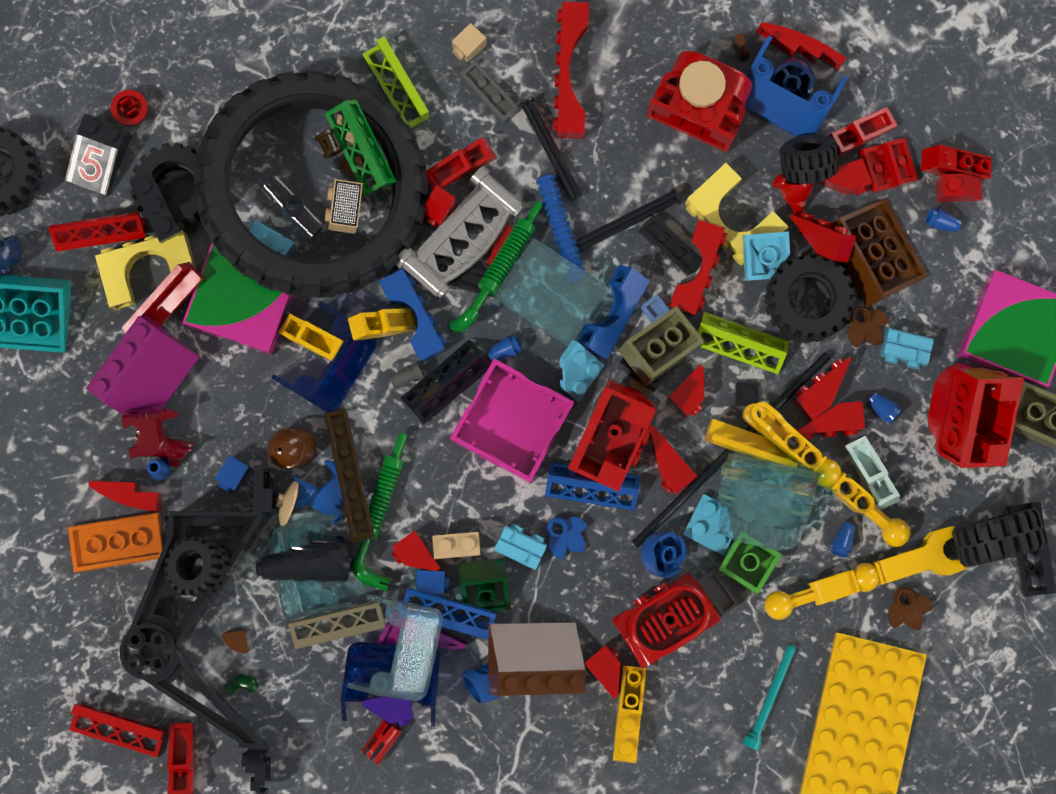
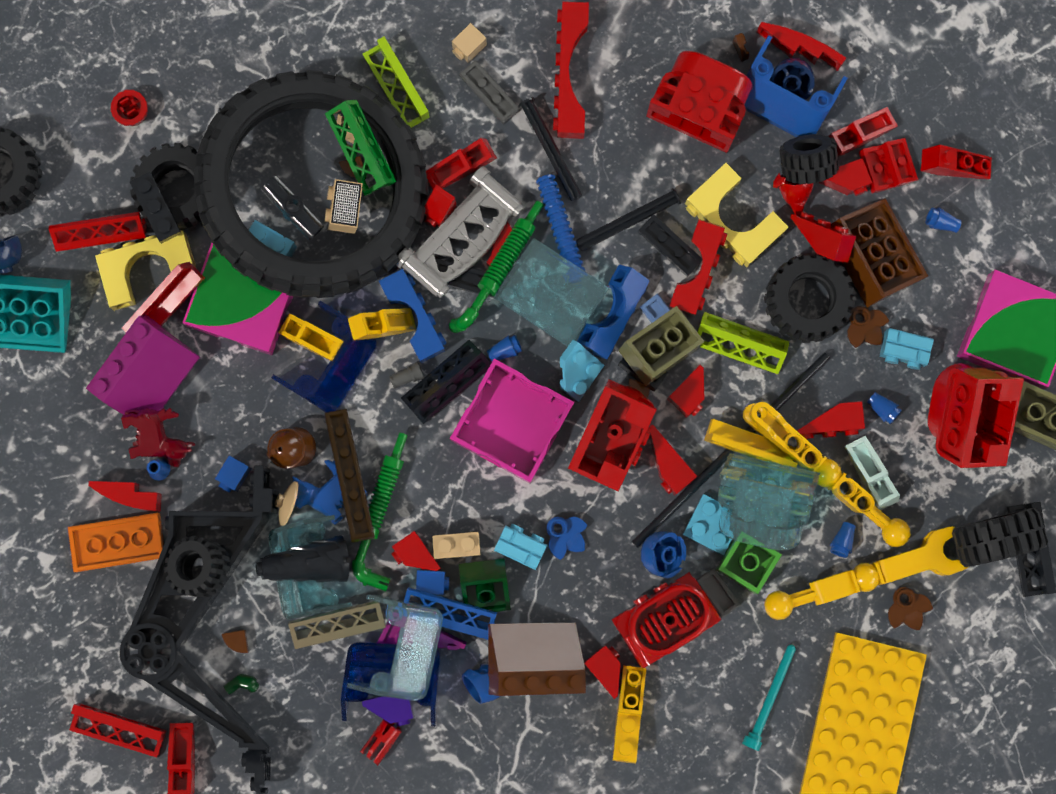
(97, 154): black slope -> none
(328, 144): dark brown bush -> none
(571, 480): blue fence -> none
(702, 84): tan tile -> none
(746, 394): black plate -> none
(764, 254): medium azure plate -> none
(820, 395): red slope -> none
(958, 188): red slope -> none

